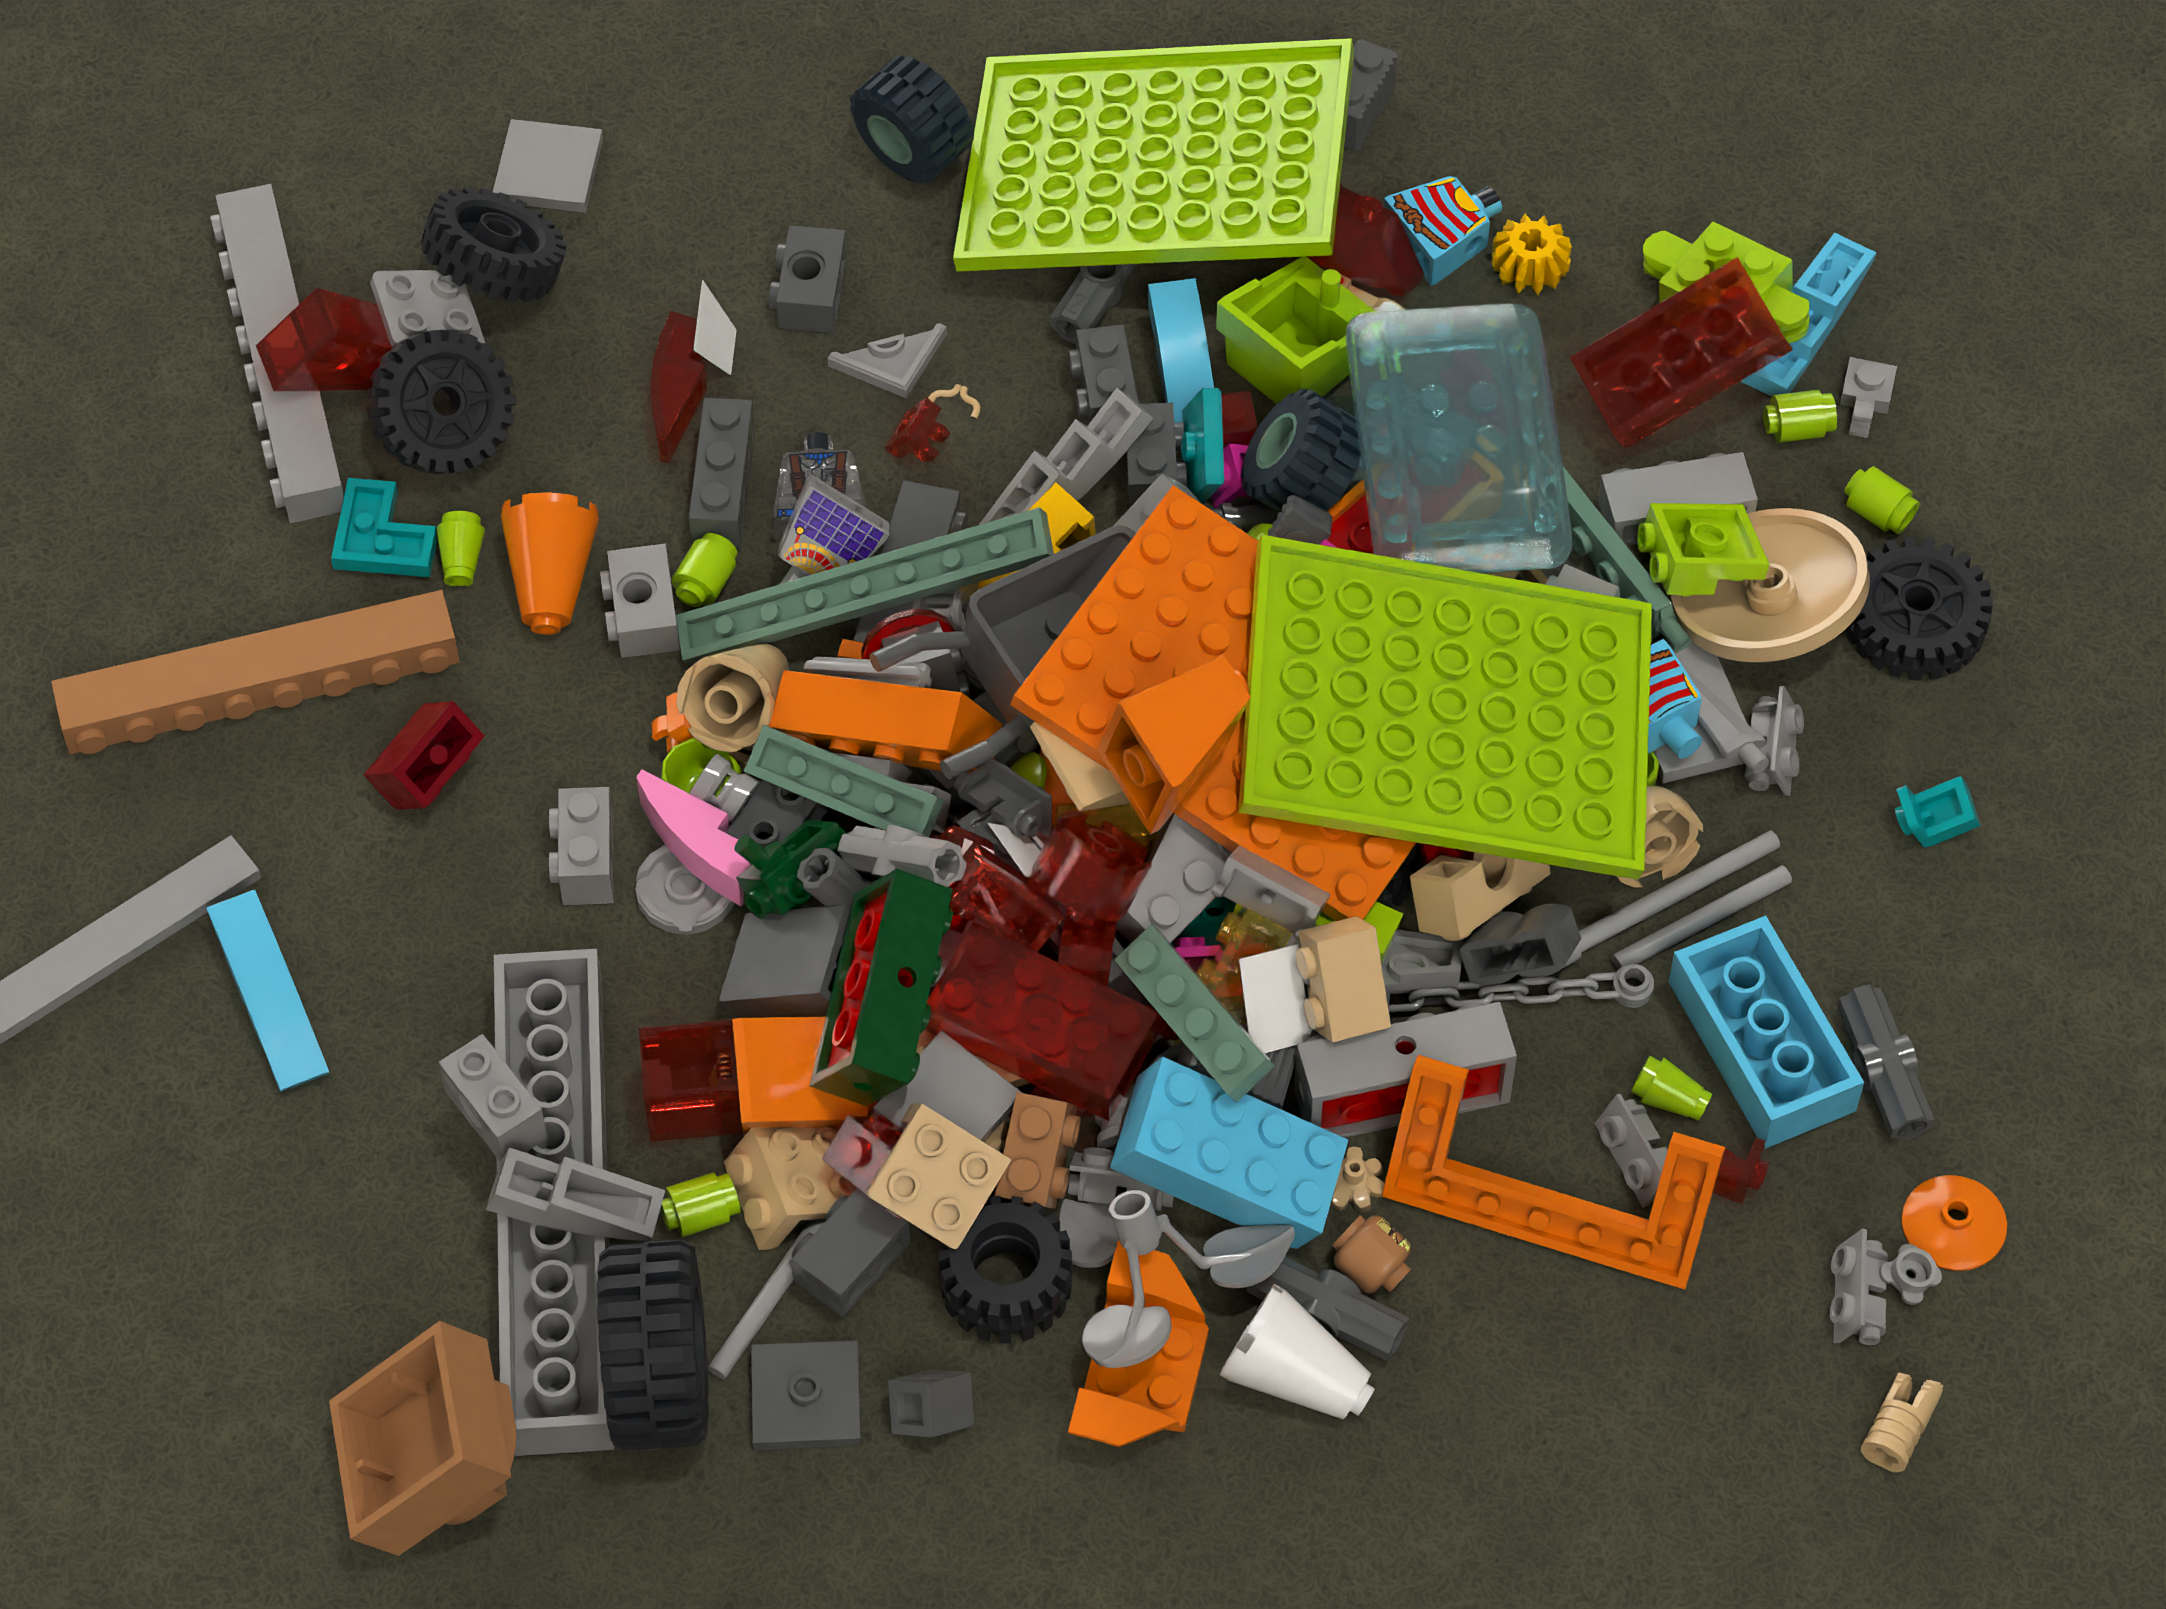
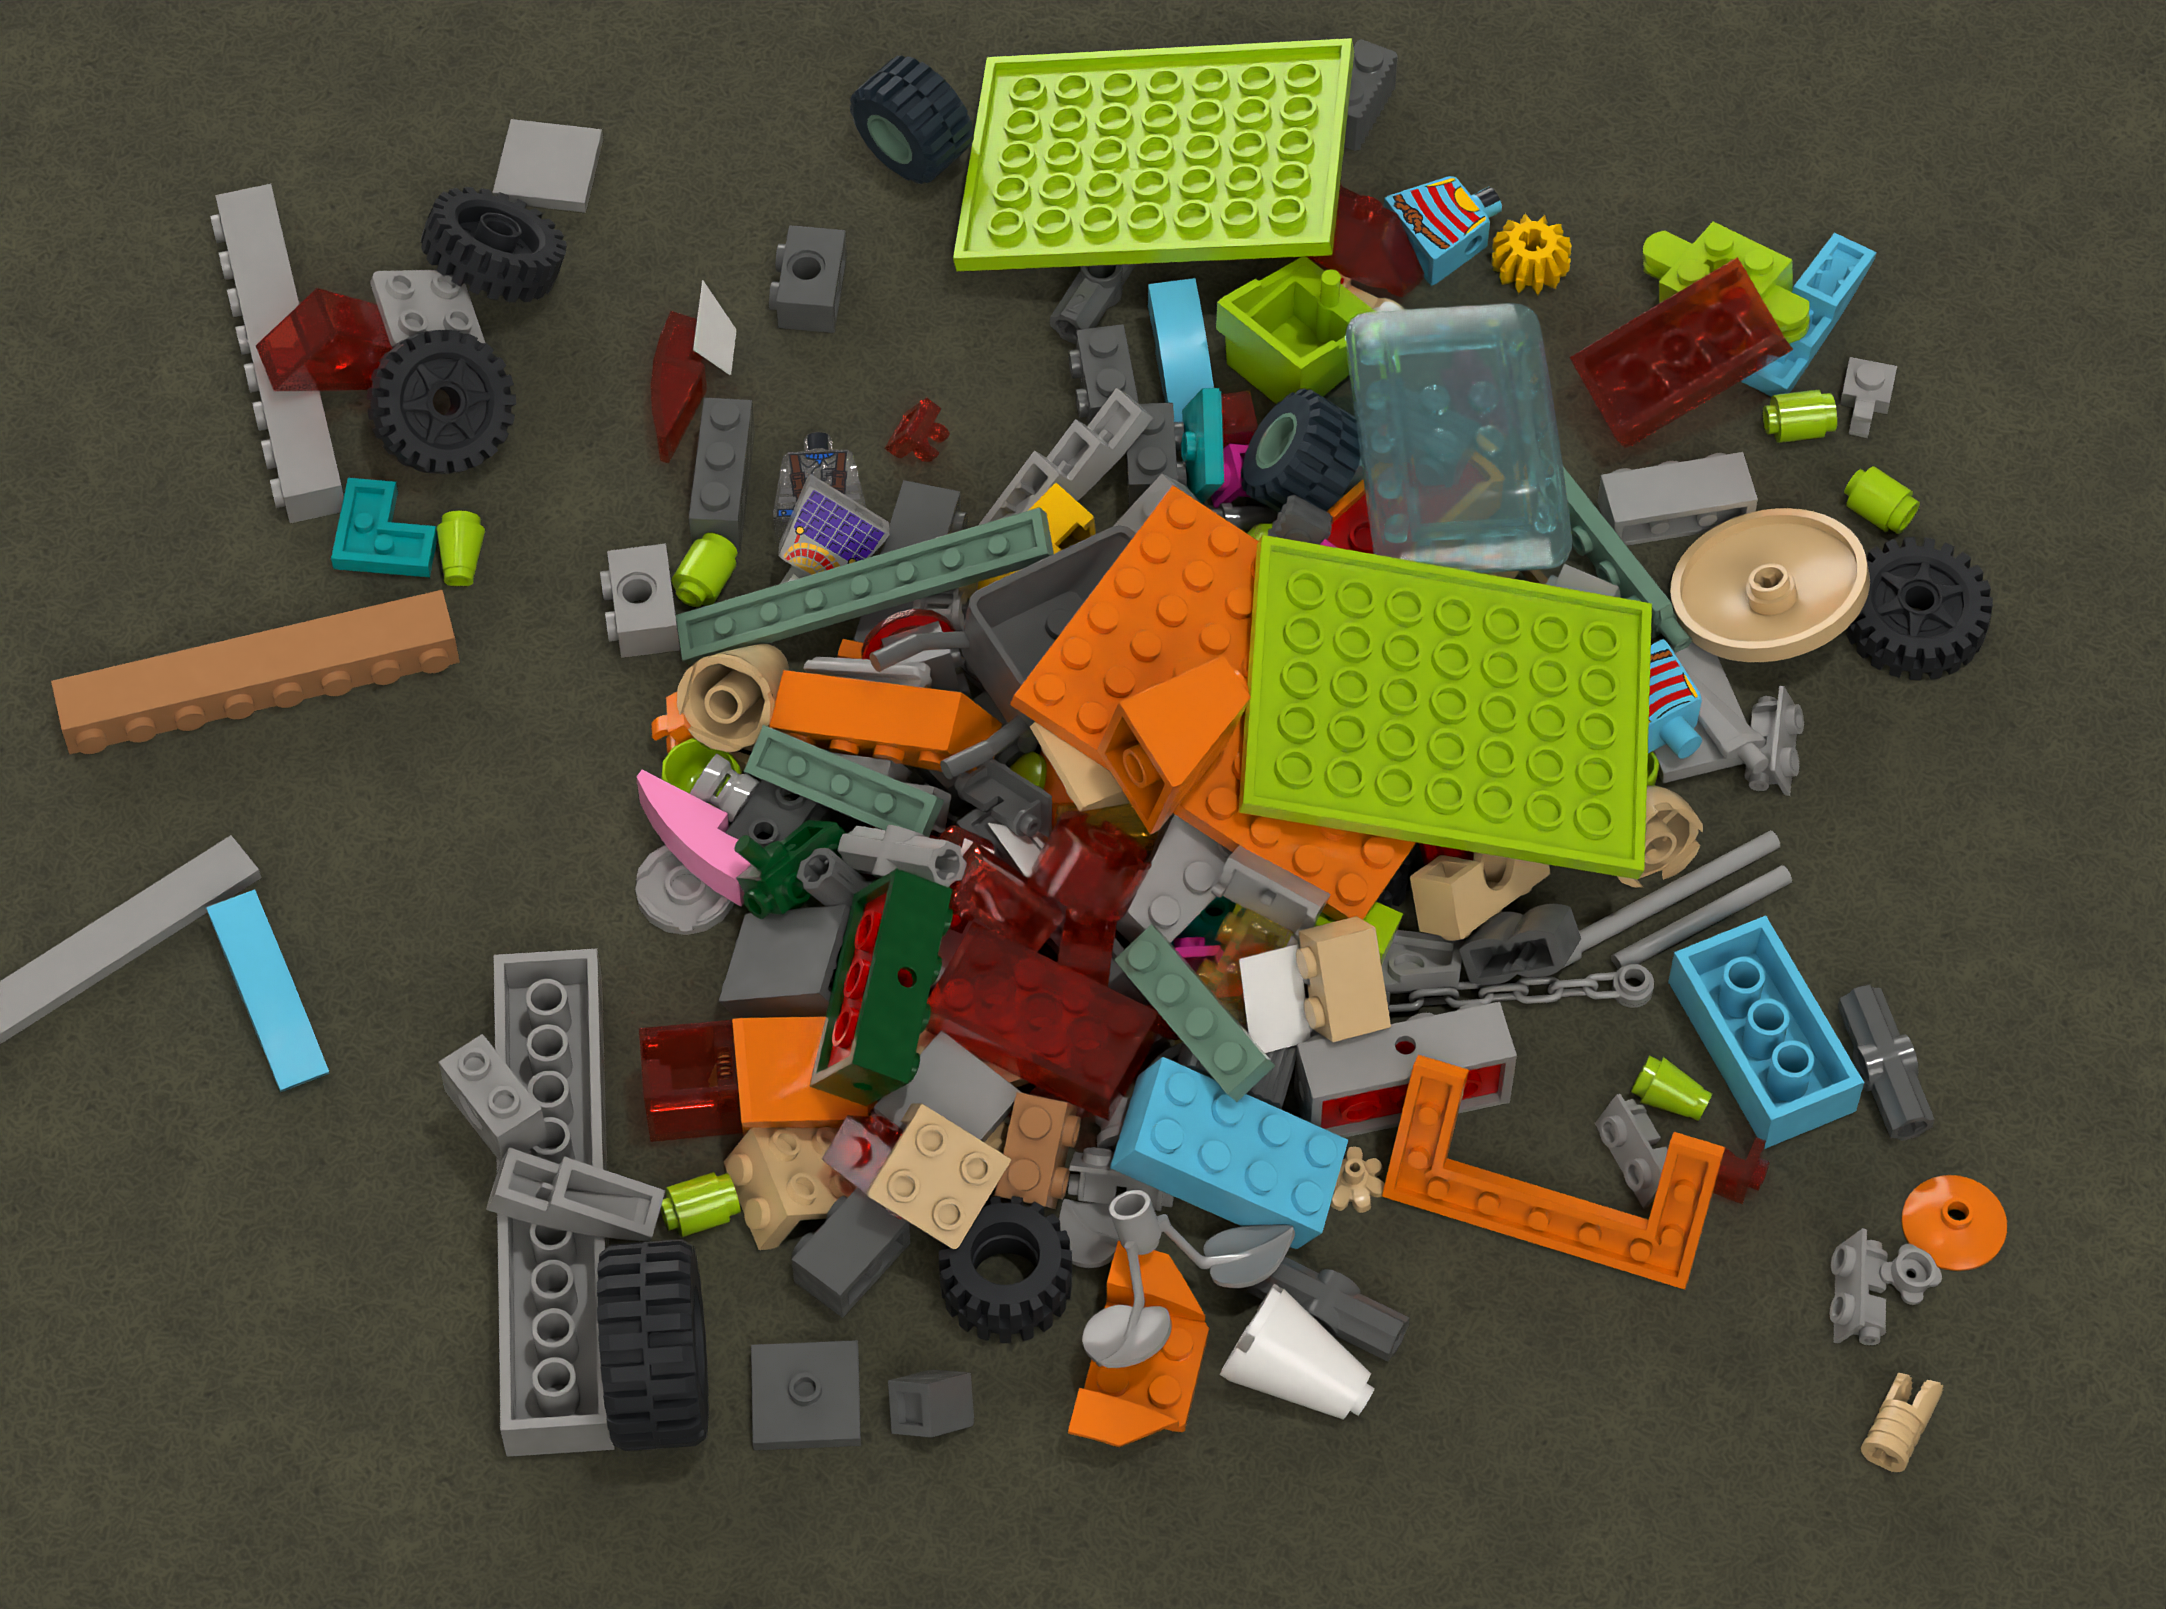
(423, 1439): medium nougat container -> none
(424, 755): dark red brick -> none
(548, 555): orange cone -> none
(585, 845): light grey brick -> none
(759, 1310): light grey bar -> none
(893, 361): light grey tile -> none
(963, 393): tan piece -> none
(1372, 1254): medium nougat head -> none
(1699, 545): lime plate -> none
(1937, 812): teal bracket -> none

